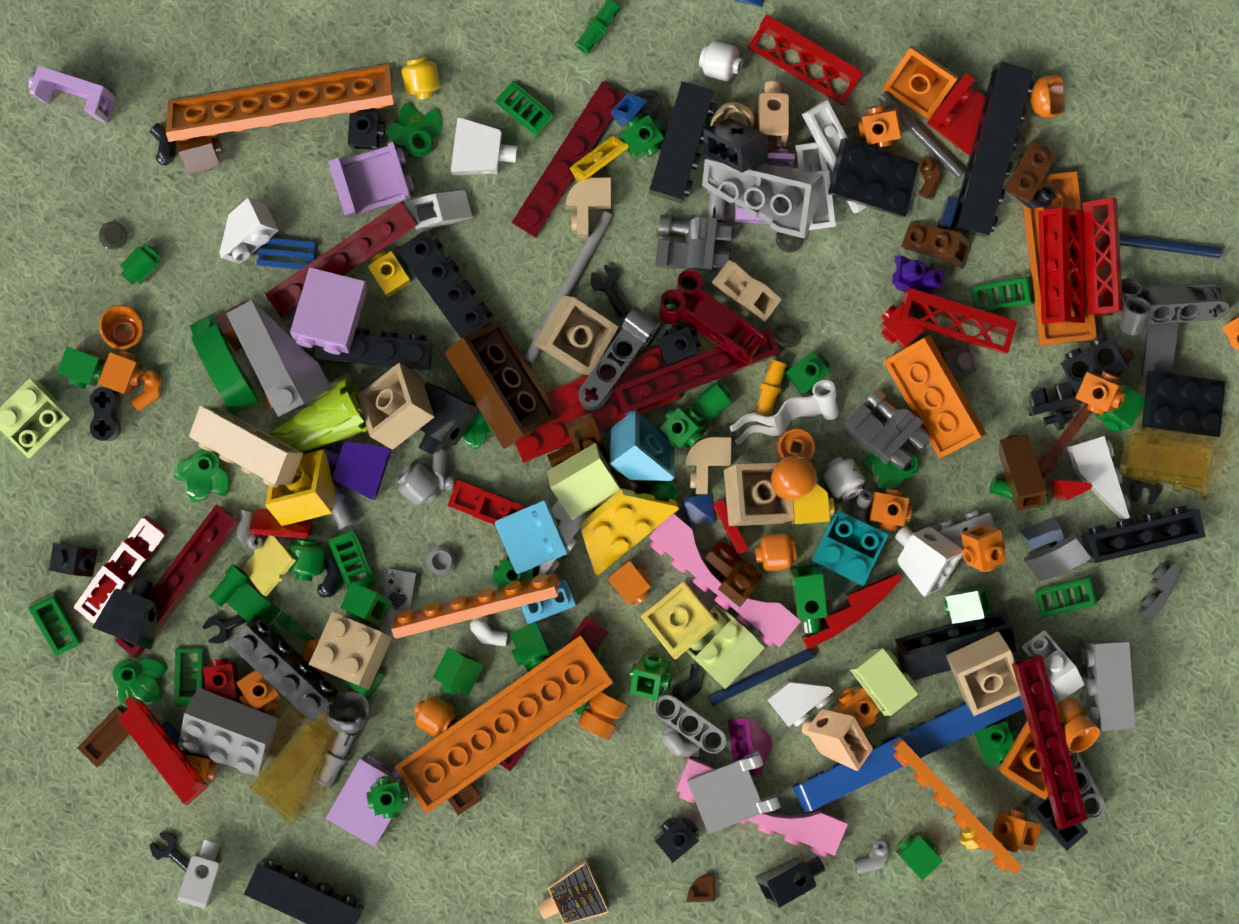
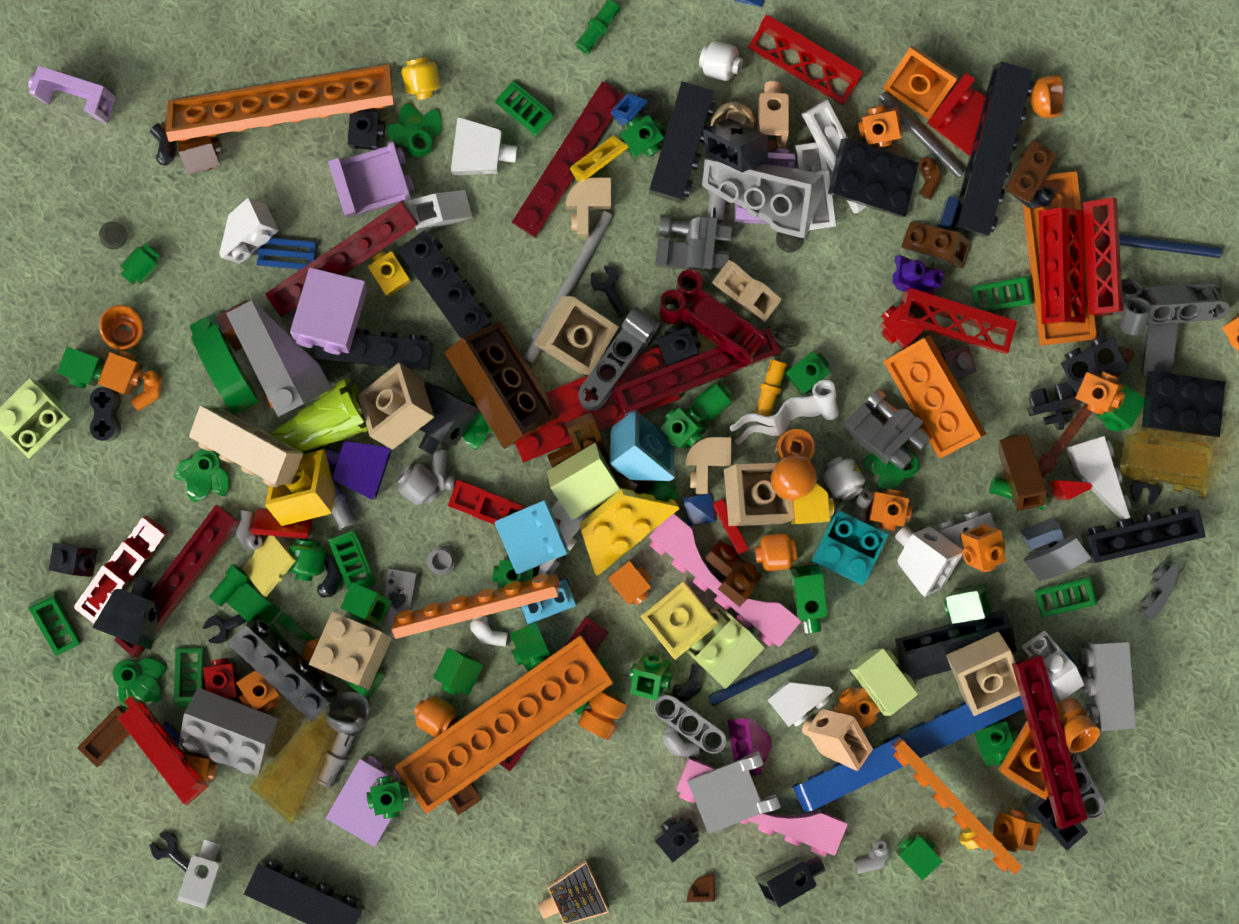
(860, 603): red slope -> none

